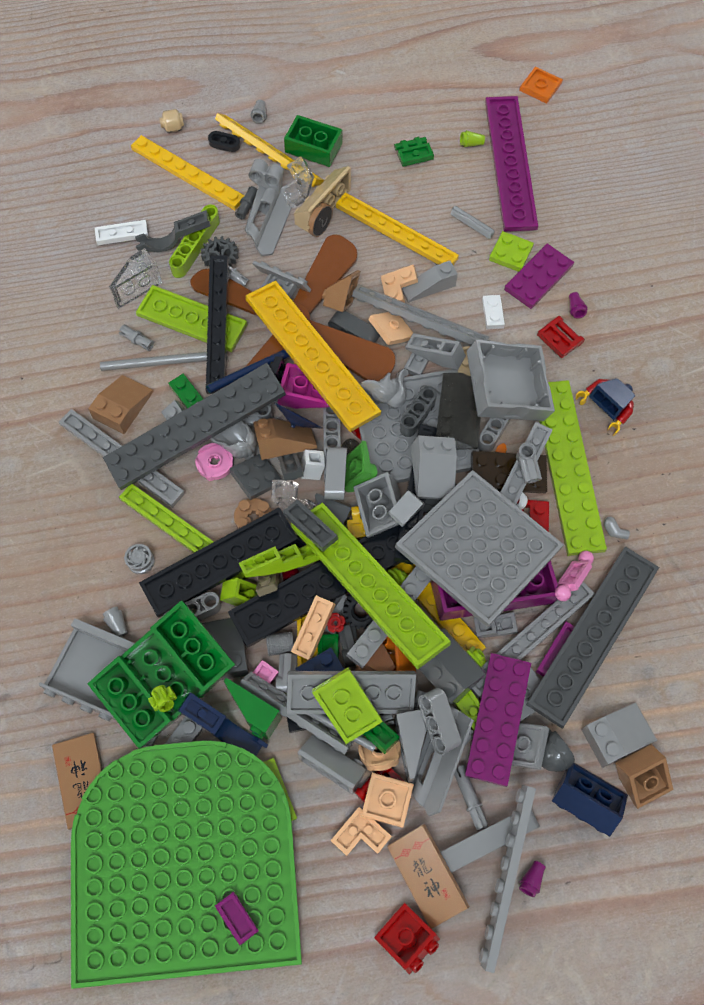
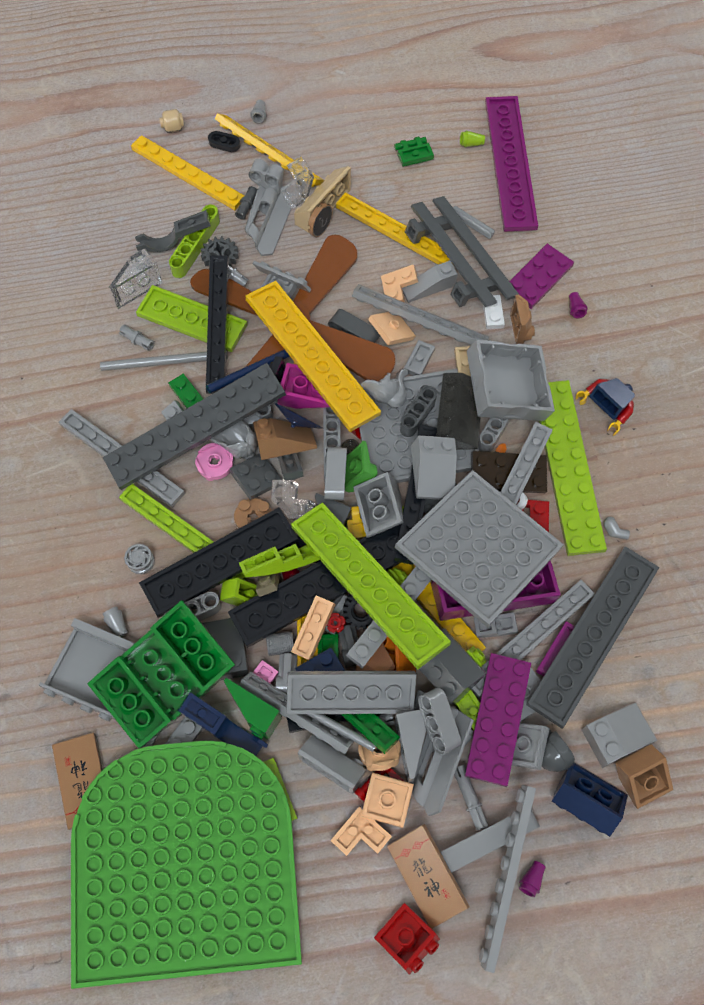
(120, 232): white plate -> none
(120, 403): medium nougat slope -> none
(162, 698): lime gear -> none
(236, 918): magenta tile -> none
(310, 525): dark grey plate -> none
(312, 464): white brick -> none
(313, 140): green brick -> none
(340, 293): medium nougat slope -> none
(347, 705): lime plate -> none
(406, 508): light grey slope -> none
(437, 350): light grey slope -> none
(475, 286): none -> dark grey fence
(511, 251): lime plate -> none
(521, 320): none -> medium nougat slope
(528, 465): light grey piece -> none
(541, 85): orange tile -> none
(558, 340): red plate -> none
(574, 576): bright pink plate -> none

